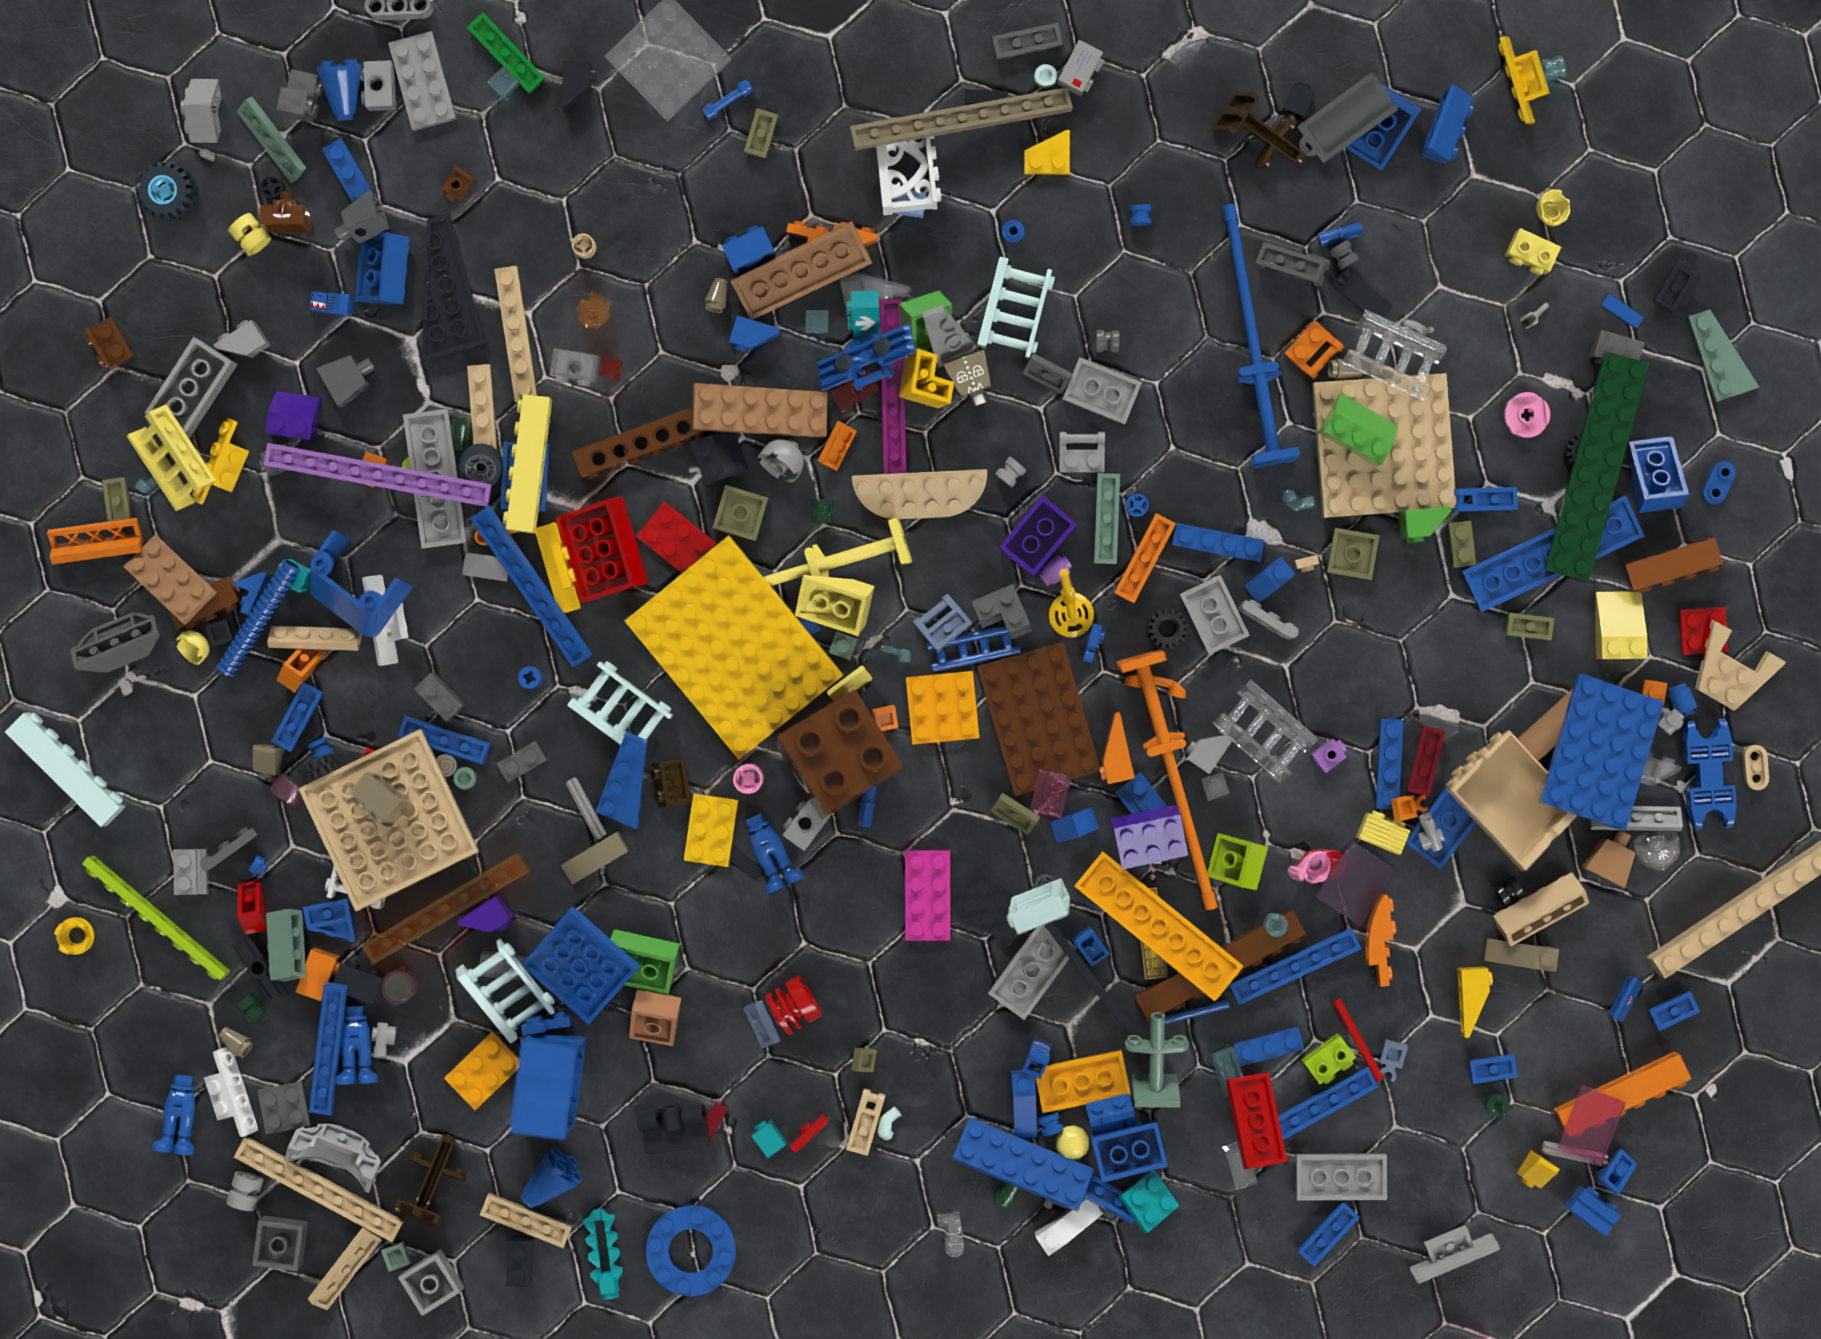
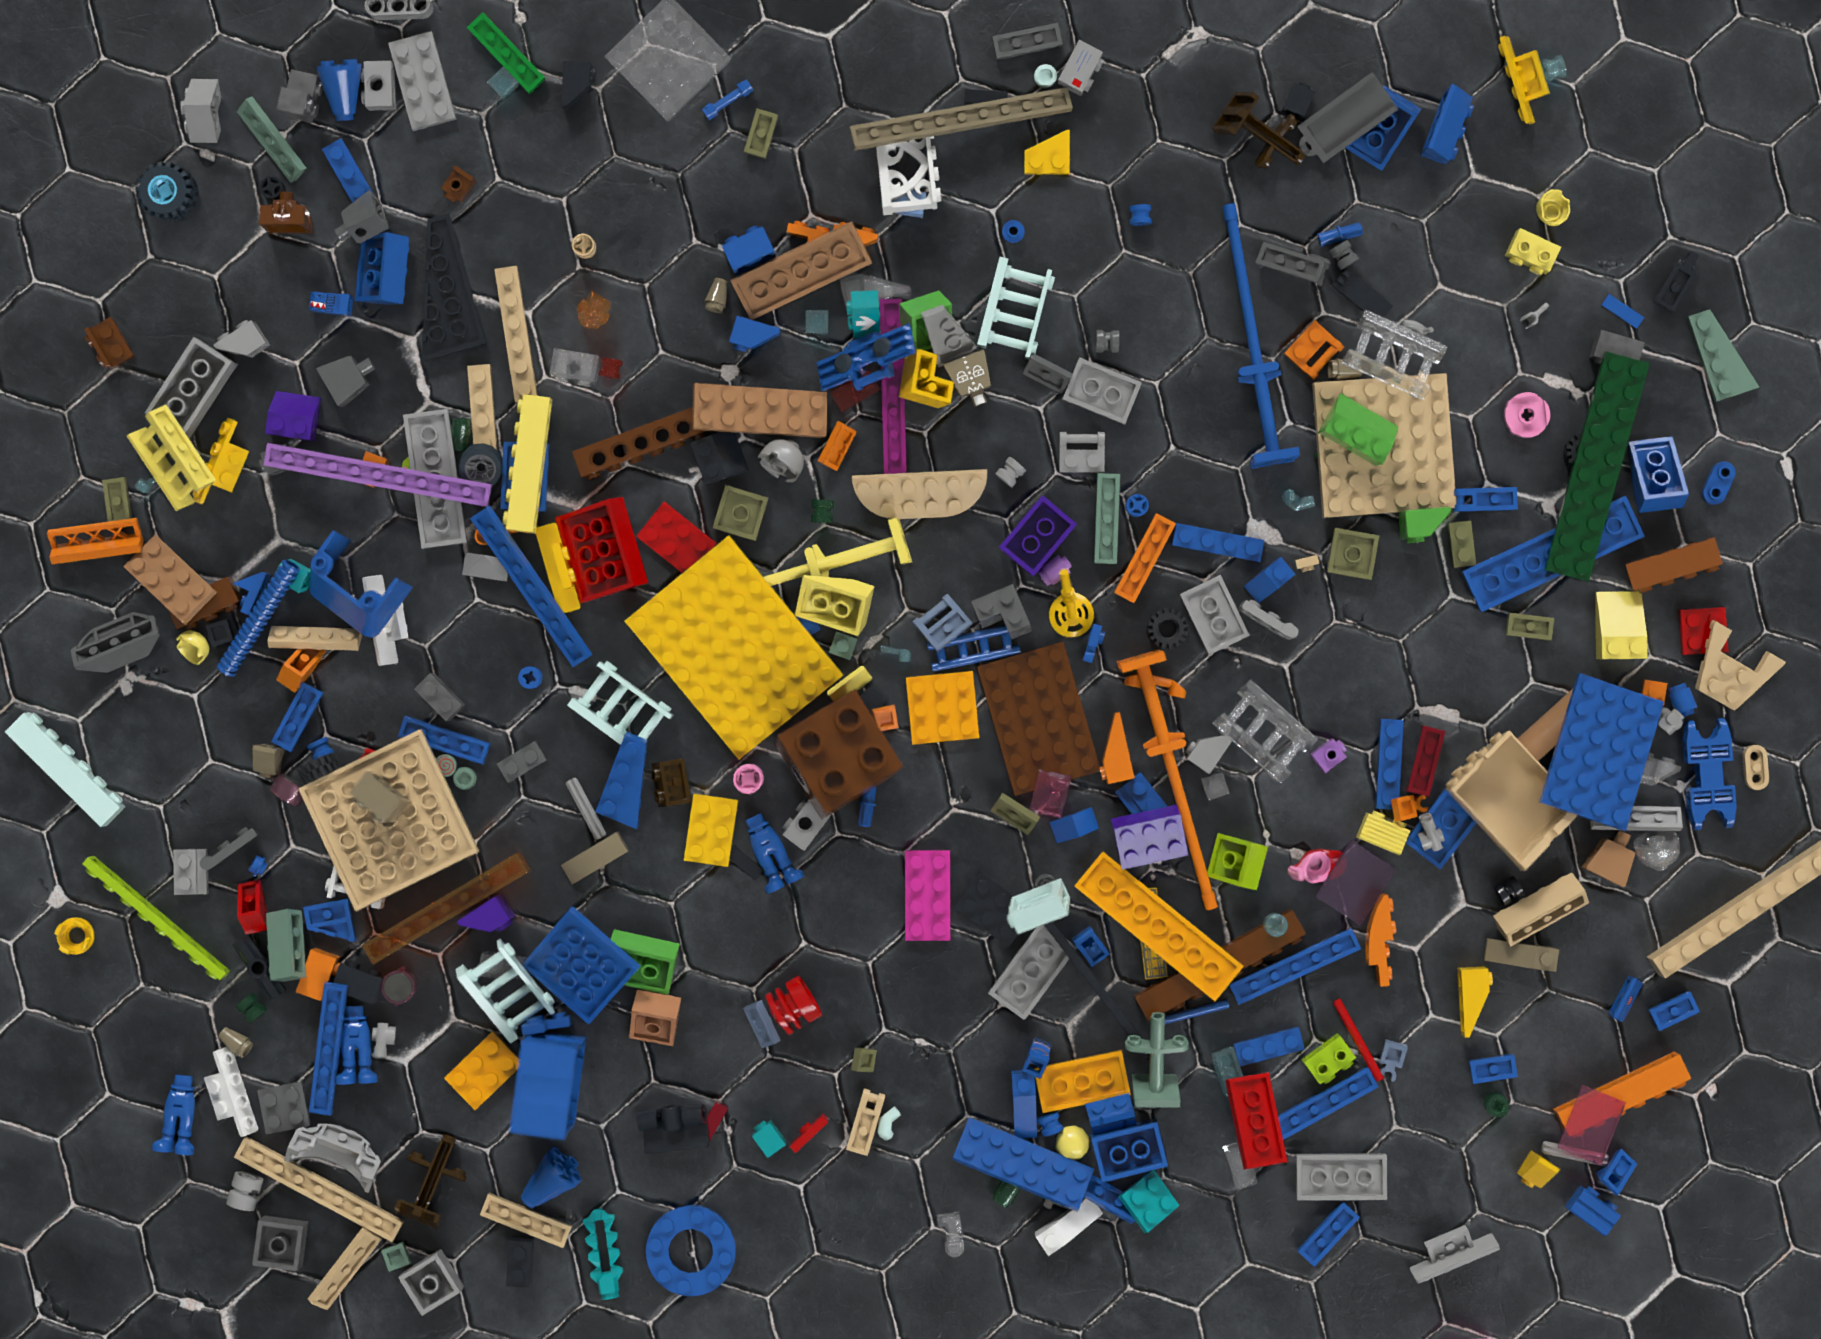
(254, 240): light yellow wheel -> none

